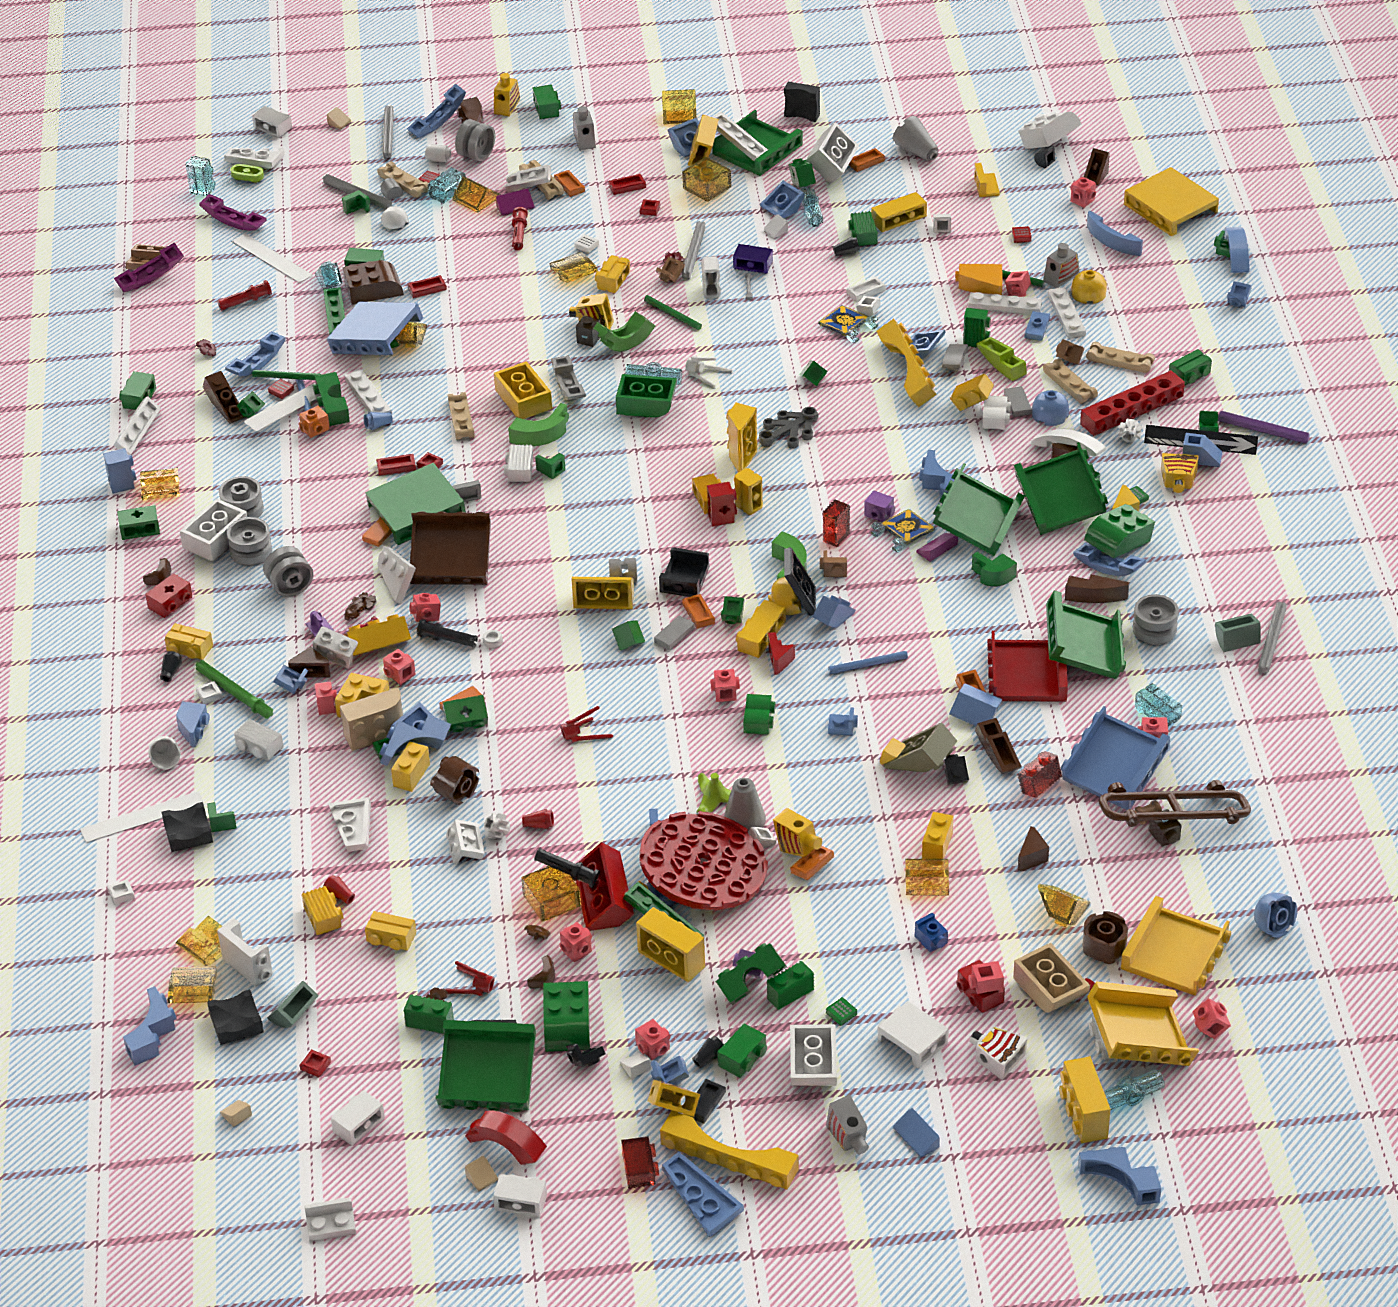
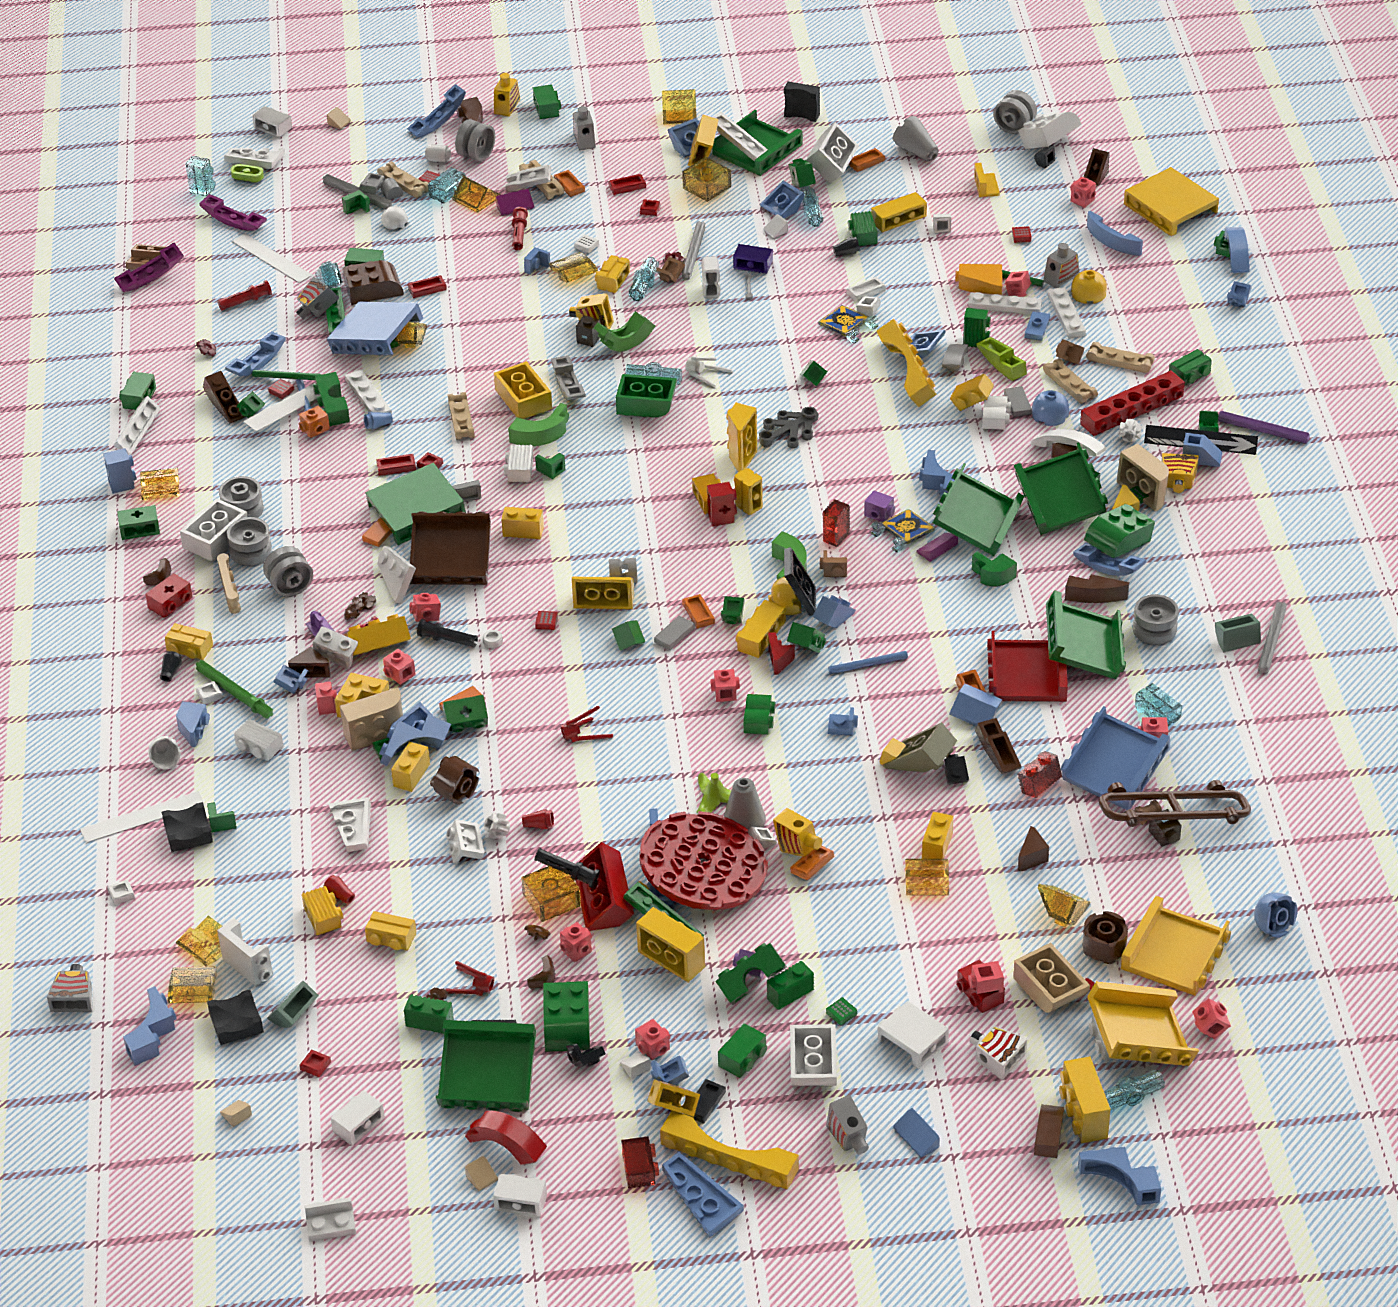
(71, 991): none -> light grey torso
(230, 589): none -> tan plate
(315, 298): none -> light grey torso
(371, 183): none -> light grey tile
(388, 131): light grey axle -> none
(522, 522): none -> yellow brick
(536, 258): none -> medium blue bracket
(546, 620): none -> red tile
(643, 279): none -> clear light blue piece
(676, 314): green bar -> none
(684, 572): black panel -> none
(708, 1051): black cone -> none
(806, 637): none -> green brick
(930, 933): blue brick -> none
(1014, 111): none -> light grey wheel
(1049, 1131): none -> reddish brown slope
(1146, 471): none -> tan brick

